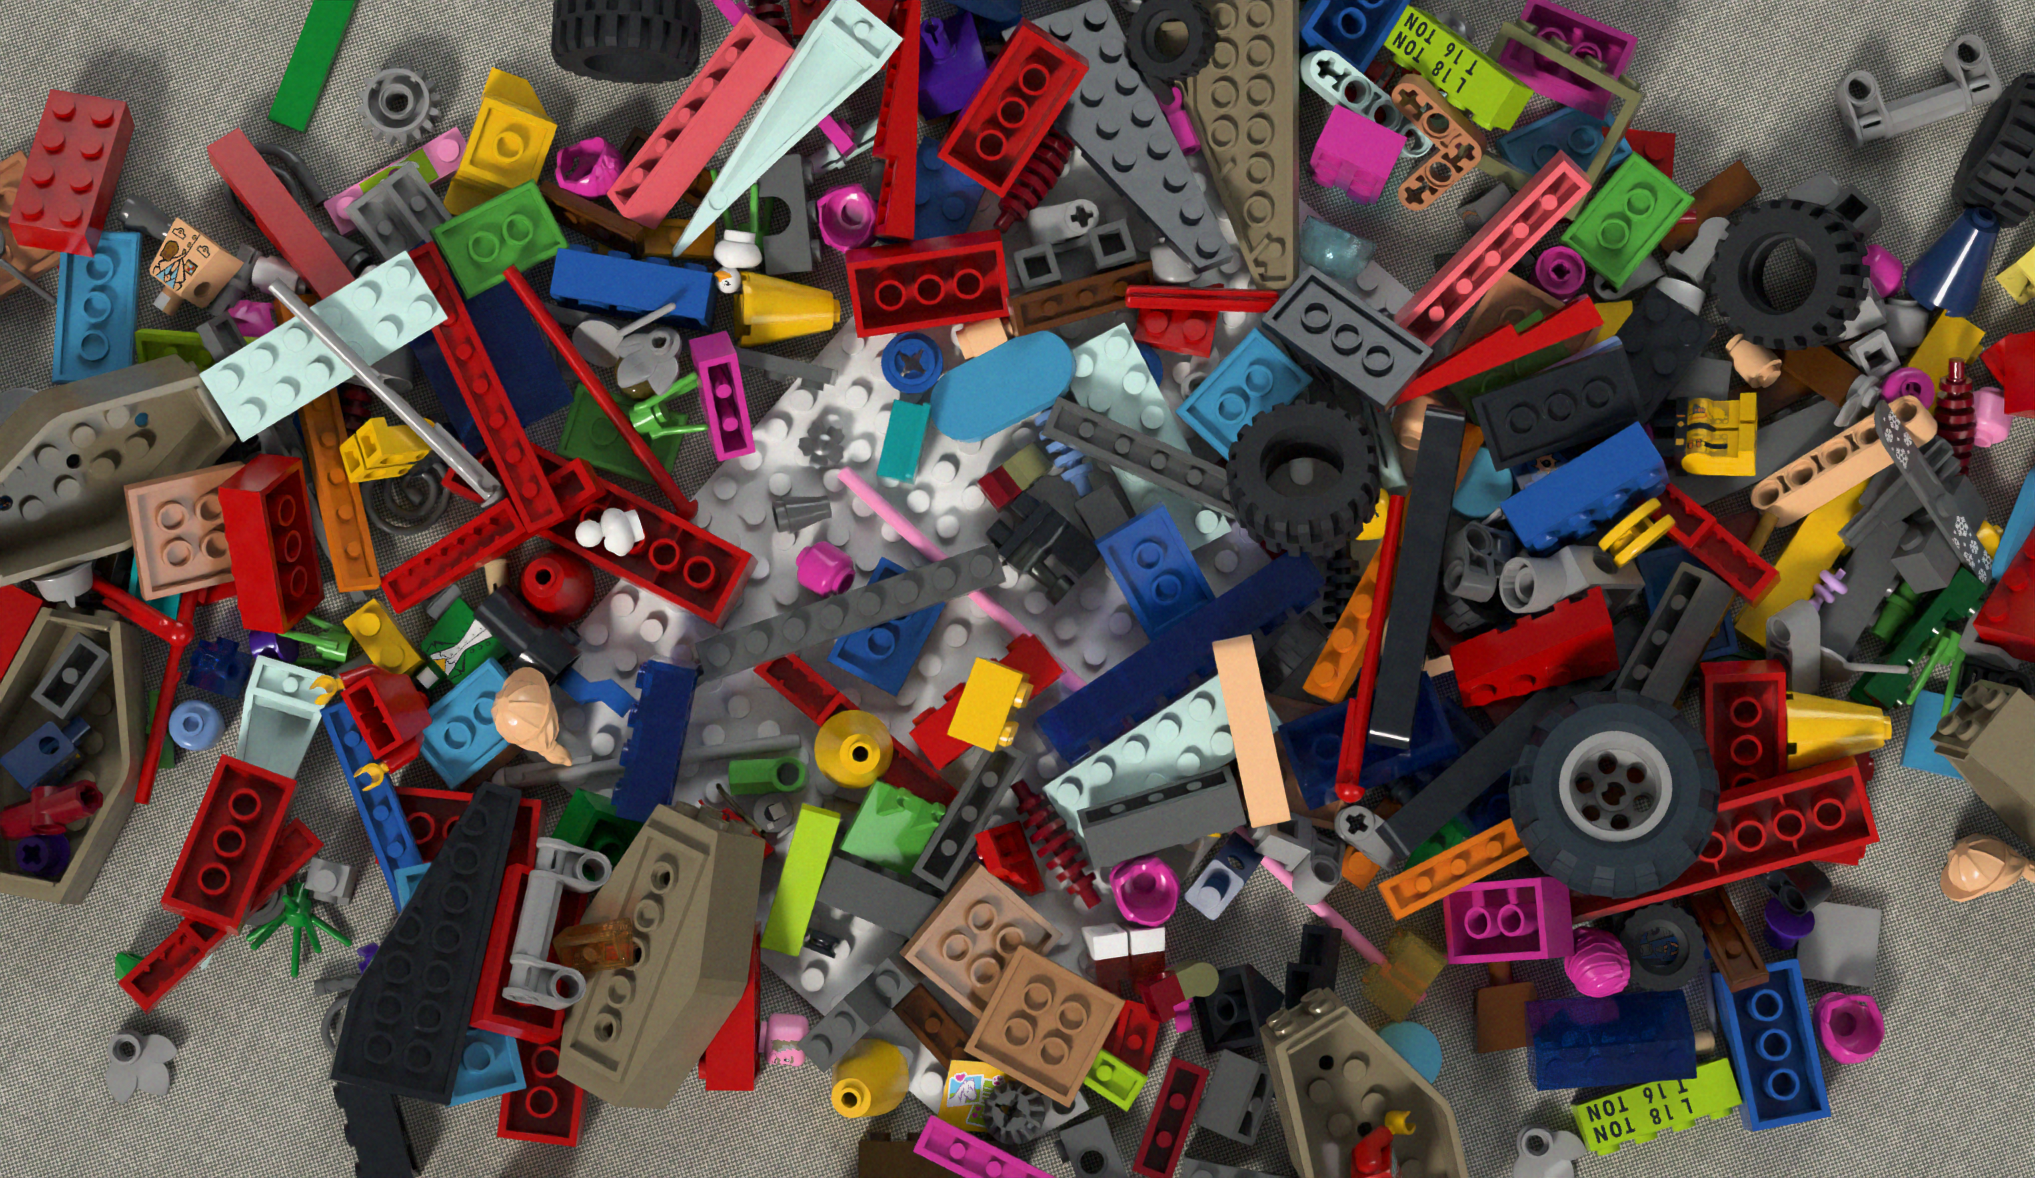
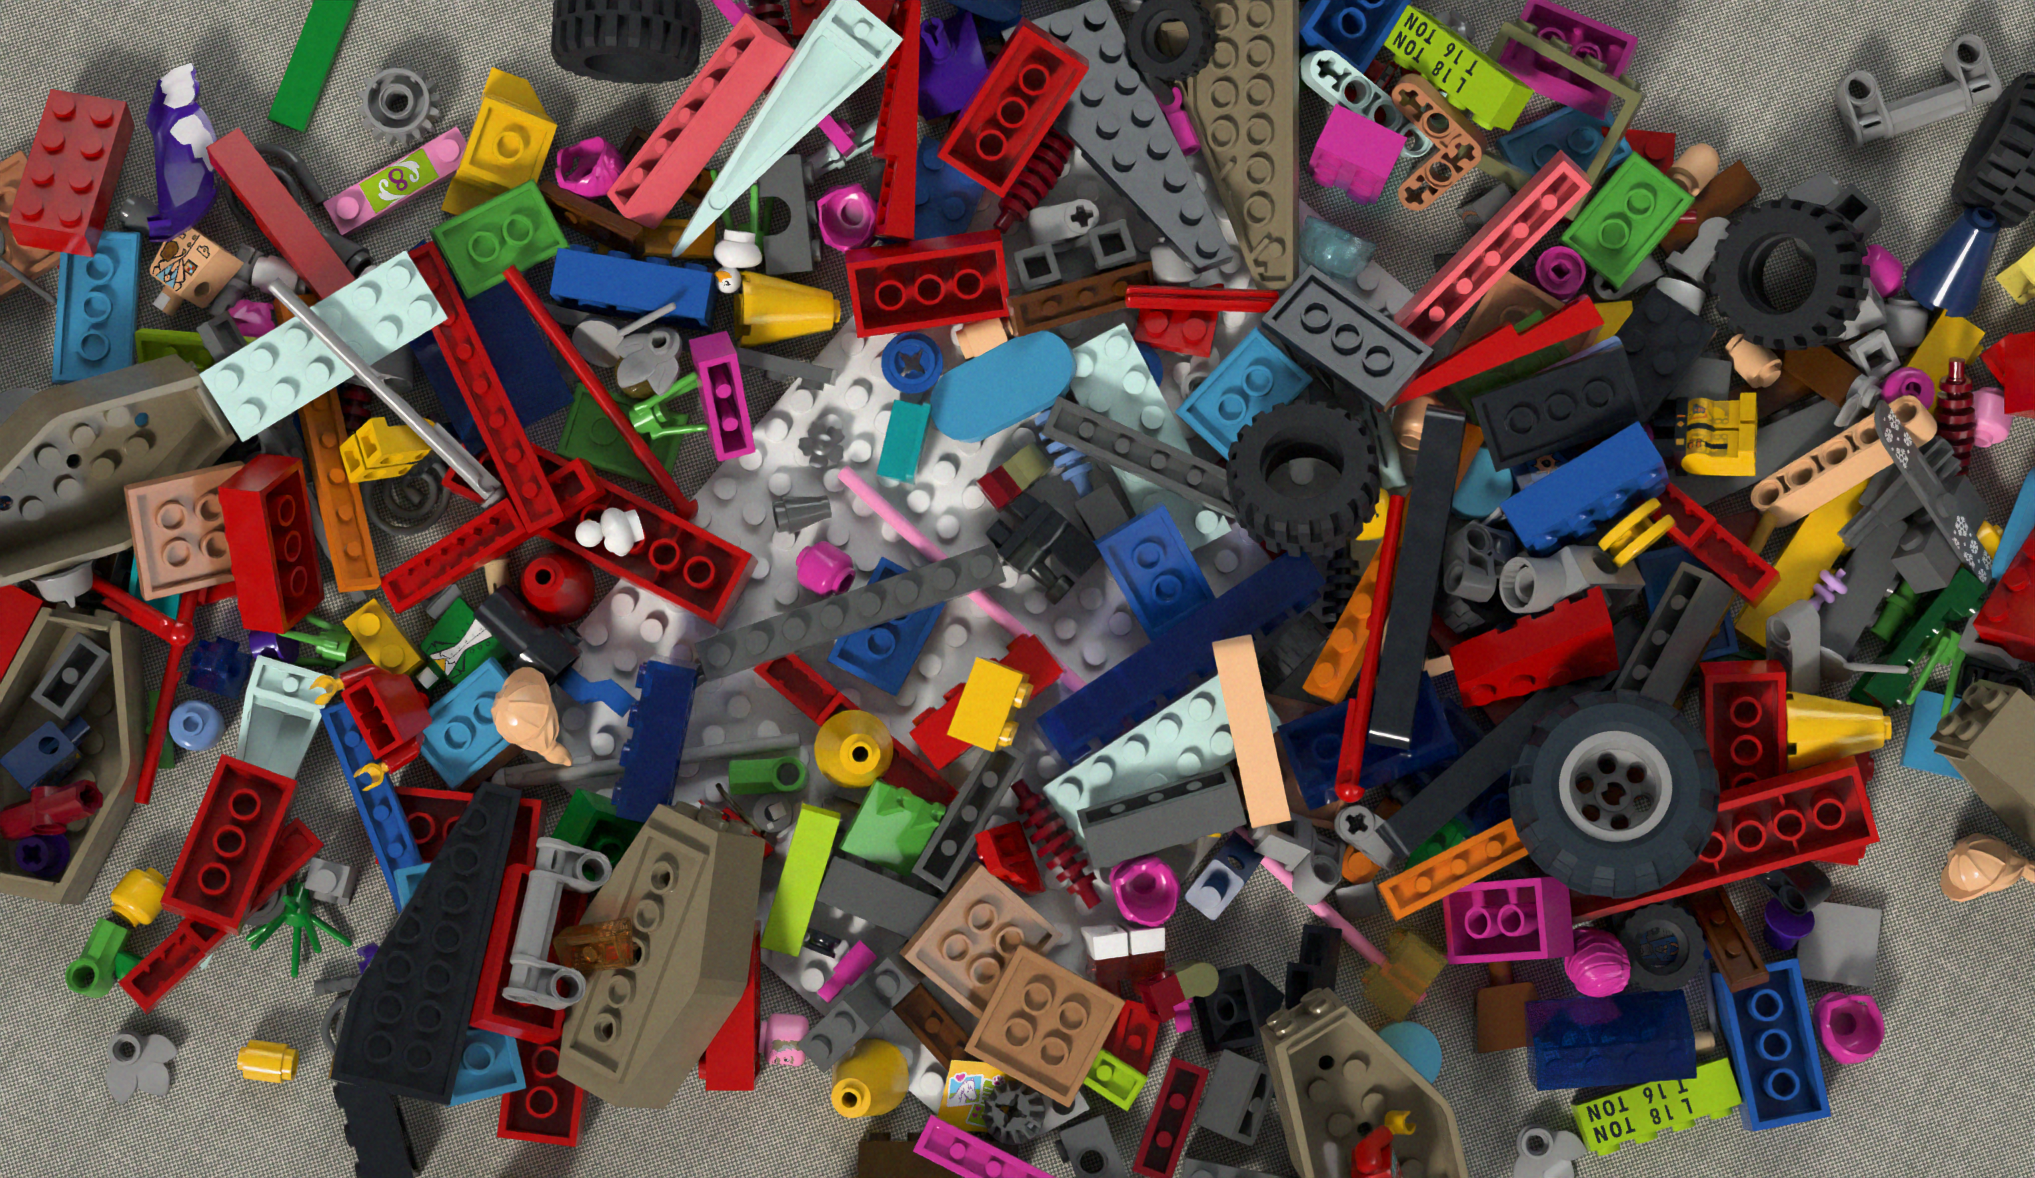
(99, 955): none -> bright green piece
(139, 896): none -> yellow head
(181, 157): none -> dark purple animal
(268, 1061): none -> yellow brick
(398, 212): light grey slope -> none
(848, 970): none -> dark pink bar
(1359, 900): none -> dark grey piece
(1695, 168): none -> light nougat brick

